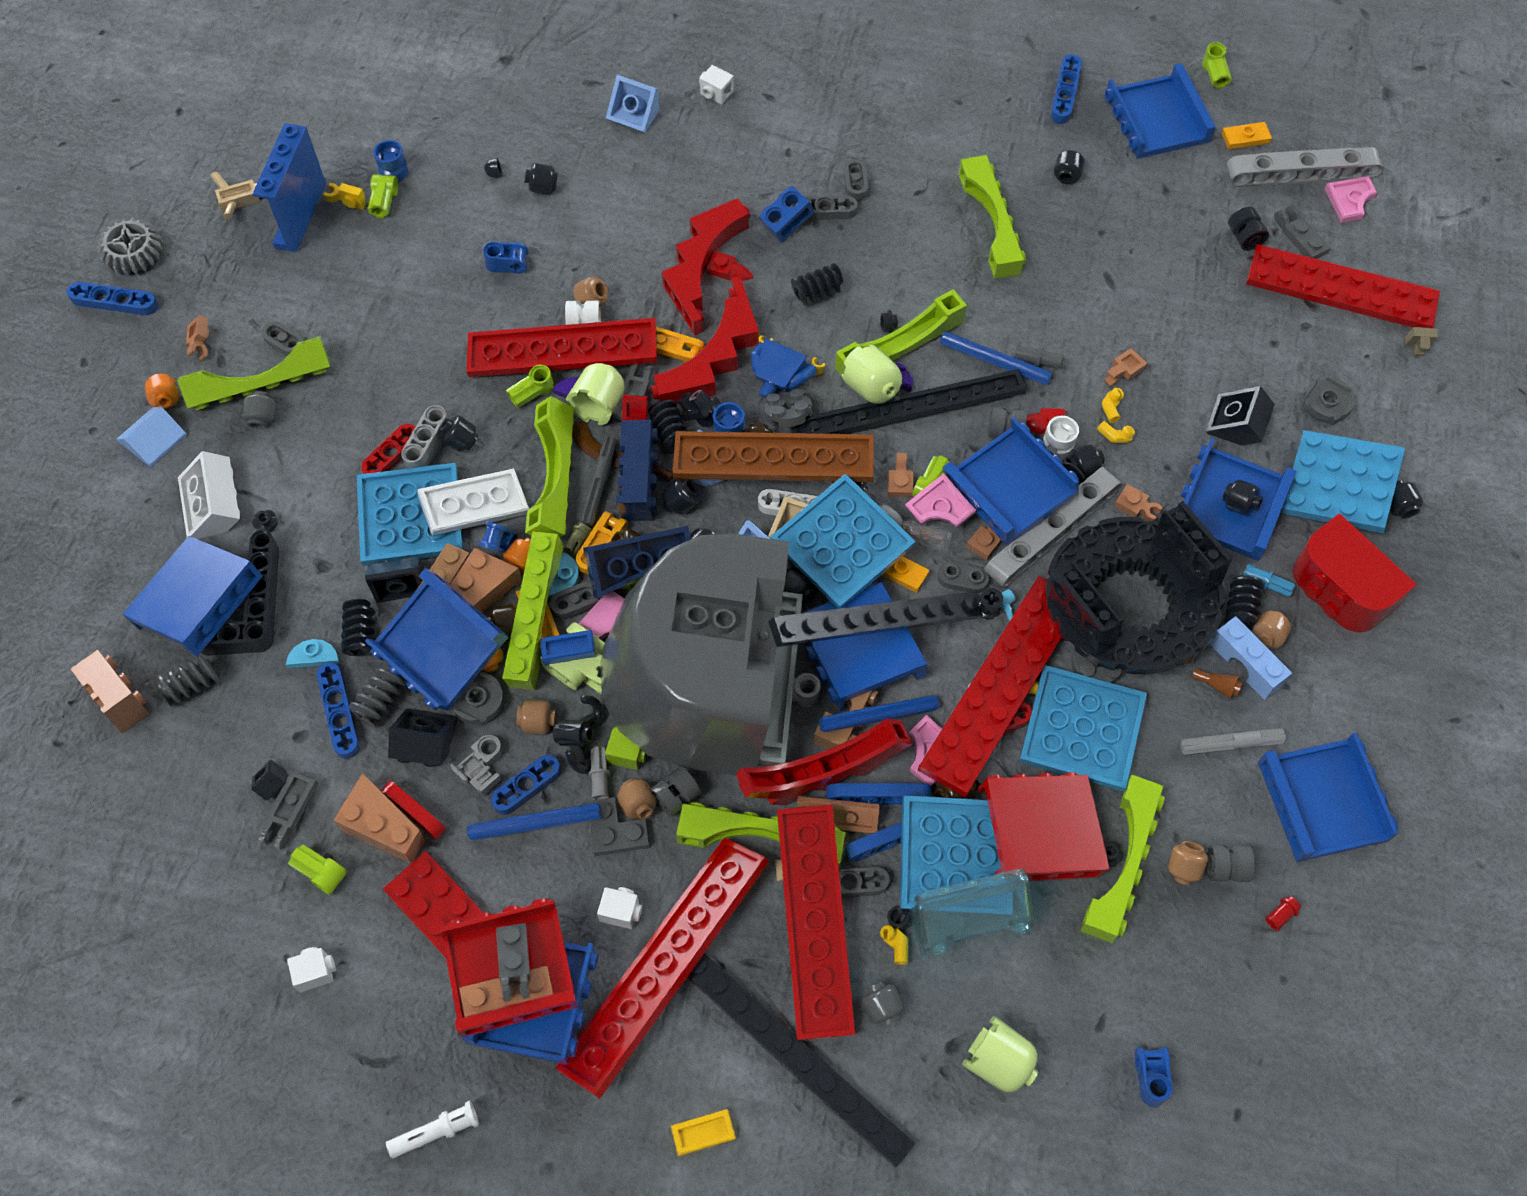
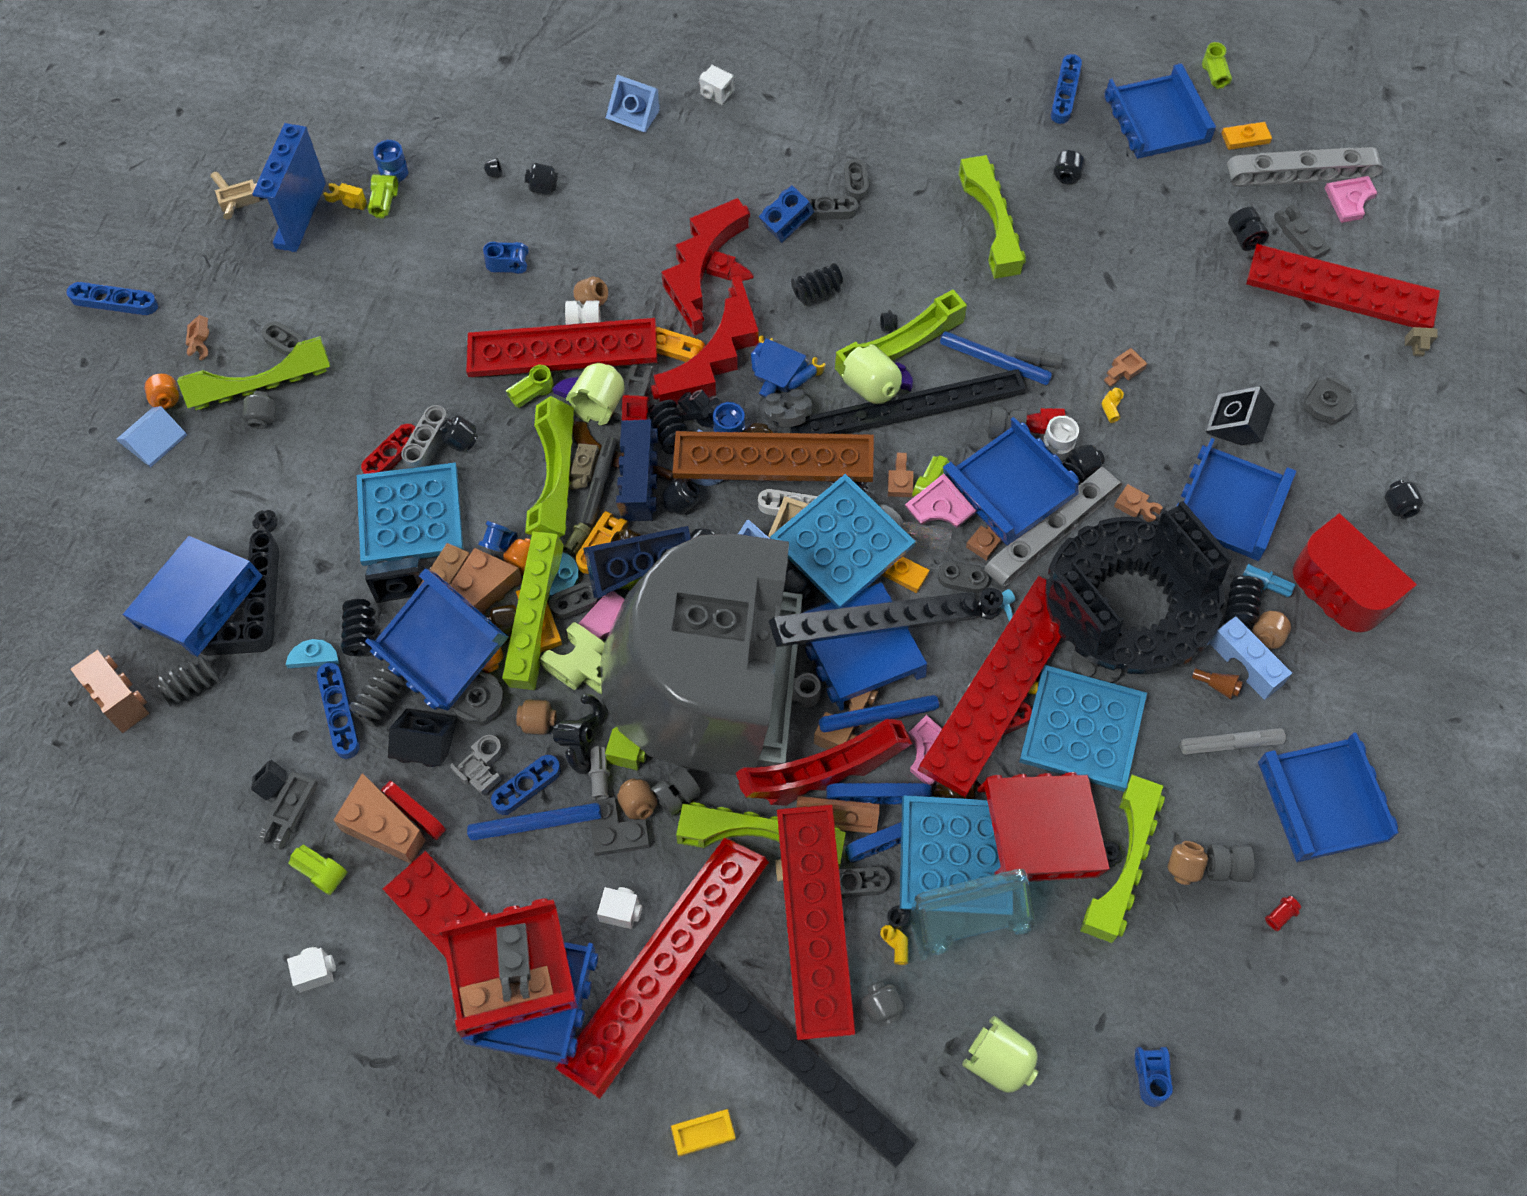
(130, 246): light grey gear -> none
(208, 496): white slope -> none
(446, 1125): white pin -> none
(473, 501): white tile -> none
(567, 647): blue tile -> none
(584, 466): none -> dark tan piece
(1116, 436): yellow arm -> none
(1242, 497): black head -> none
(1344, 478): dark azure plate -> none

